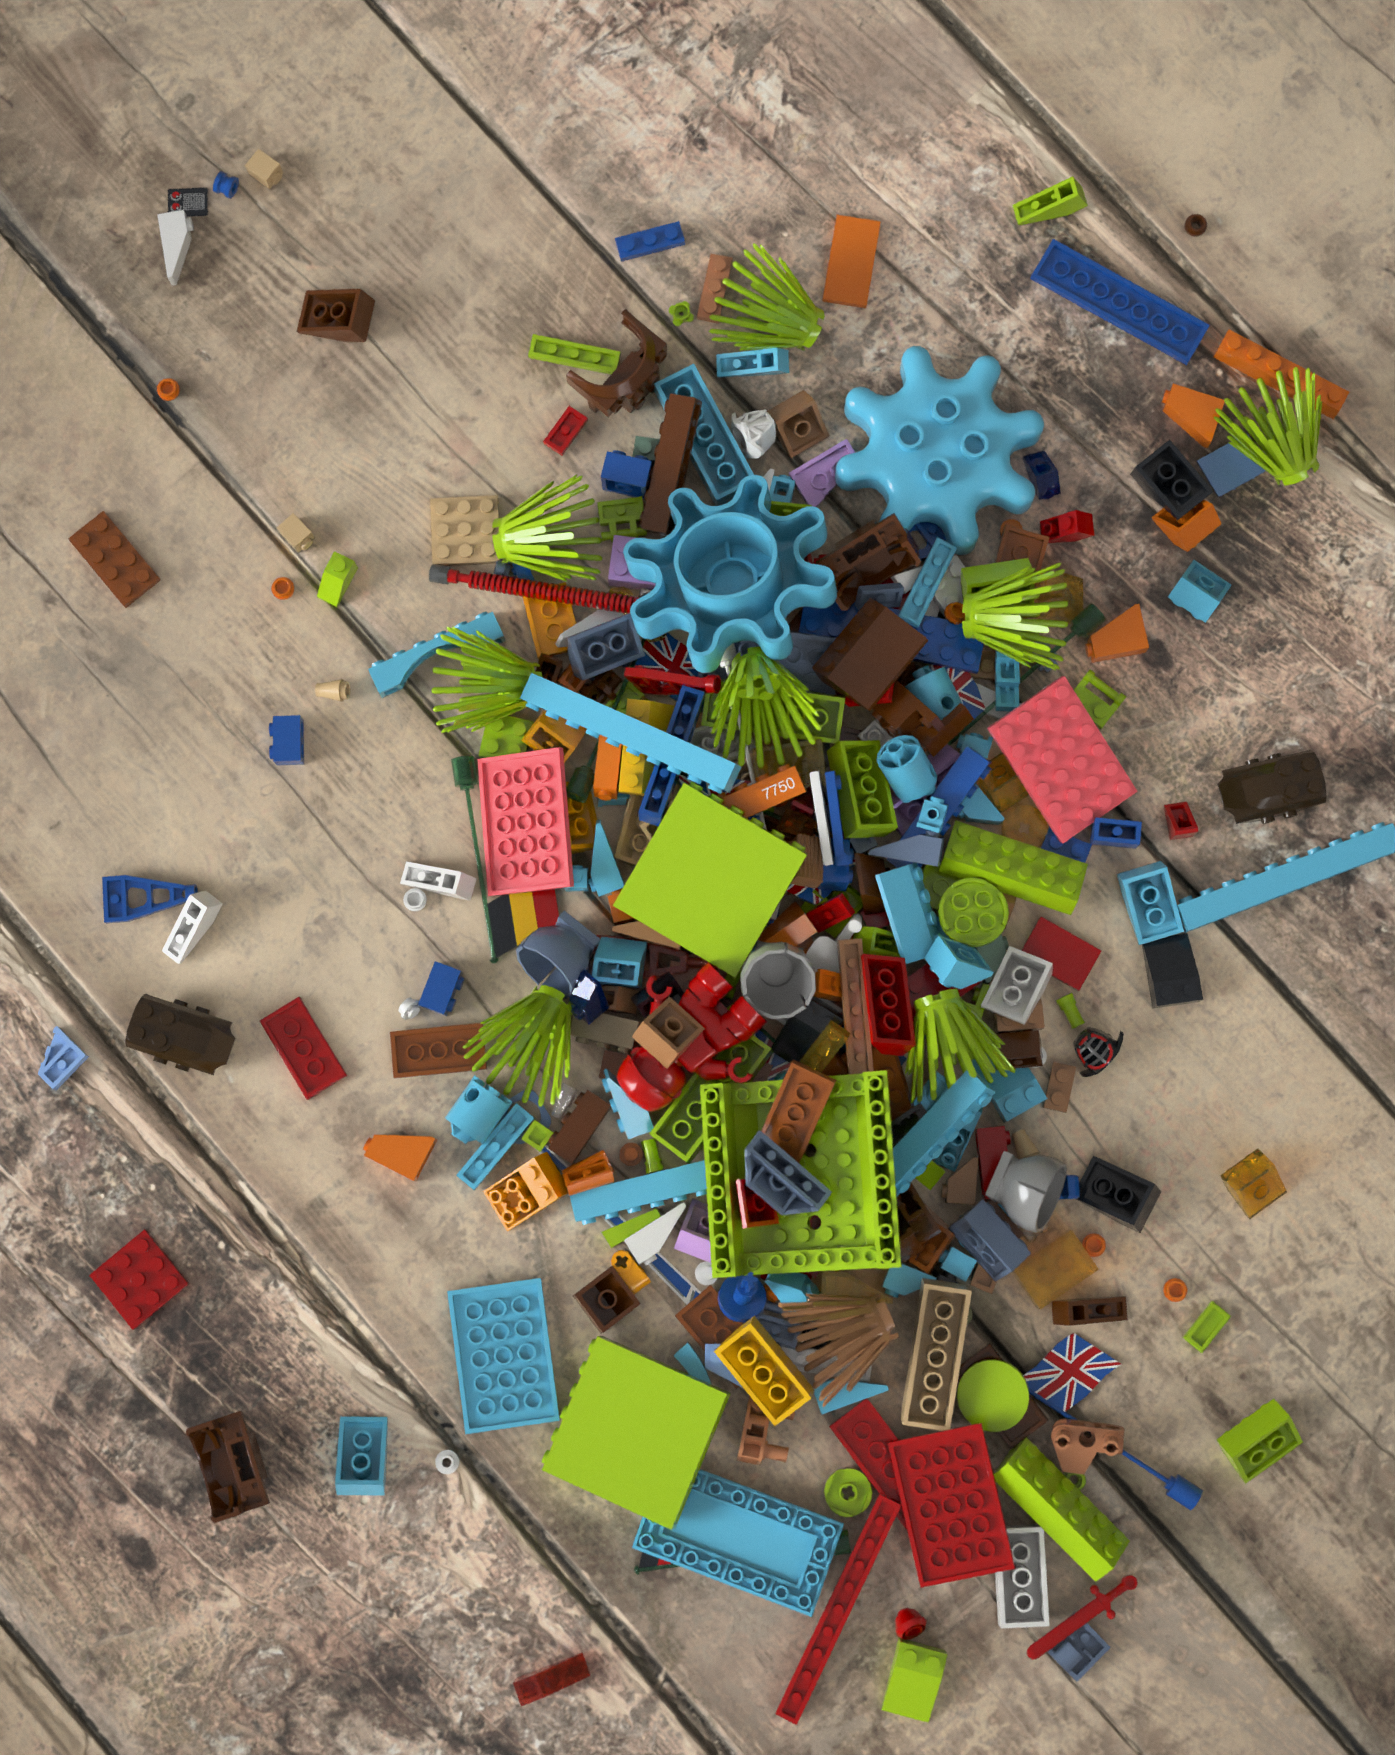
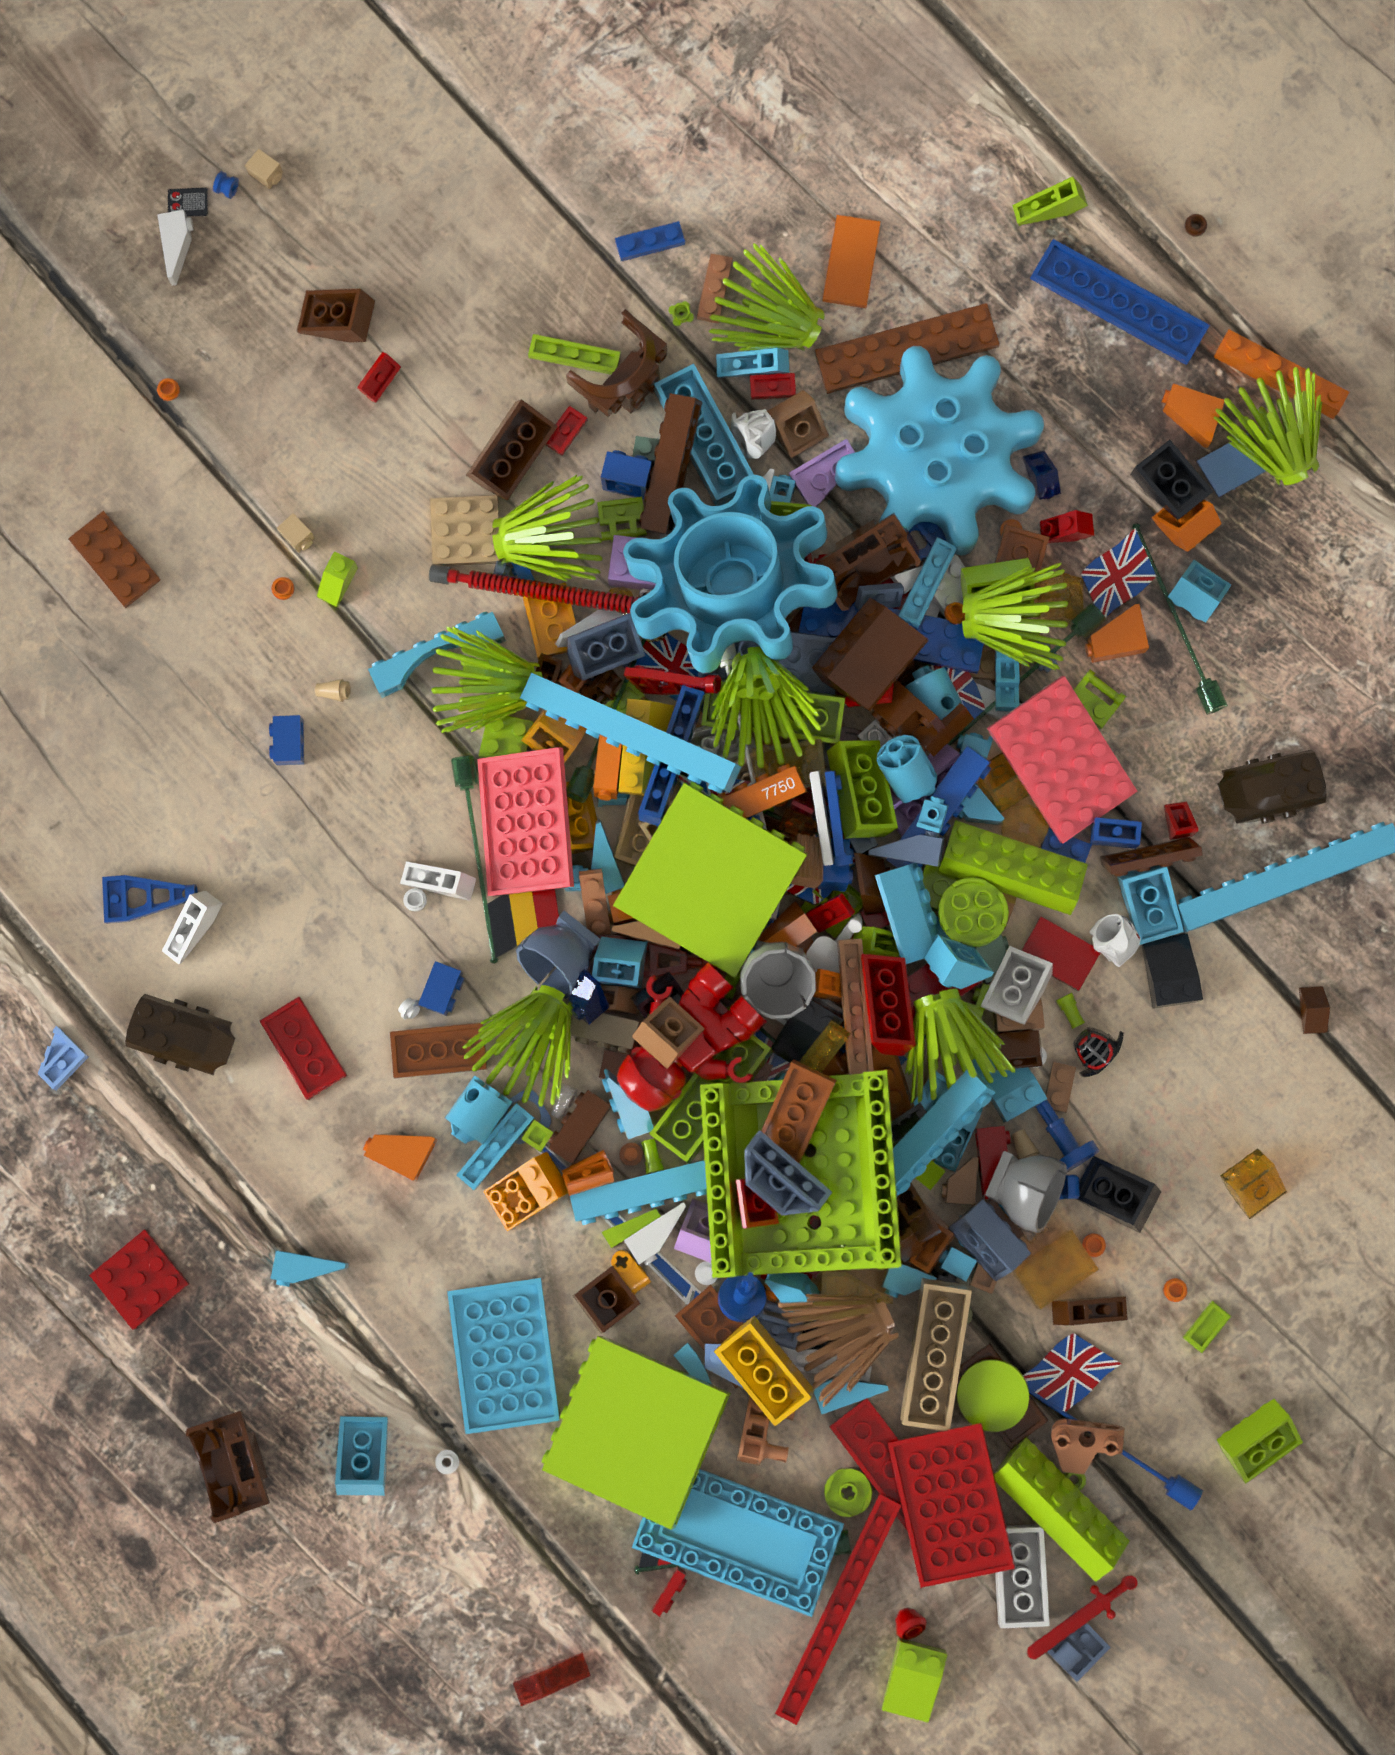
(296, 1268): none -> medium azure slope
(379, 377): none -> red plate
(511, 450): none -> reddish brown slope
(594, 901): none -> nougat plate
(675, 1584): none -> red plate
(772, 386): none -> red plate
(881, 353): none -> dark orange plate
(1073, 1153): none -> blue piece
(1115, 939): none -> white piece
(1122, 576): none -> flag
(1145, 857): none -> reddish brown plate
(1314, 1010): none -> reddish brown slope

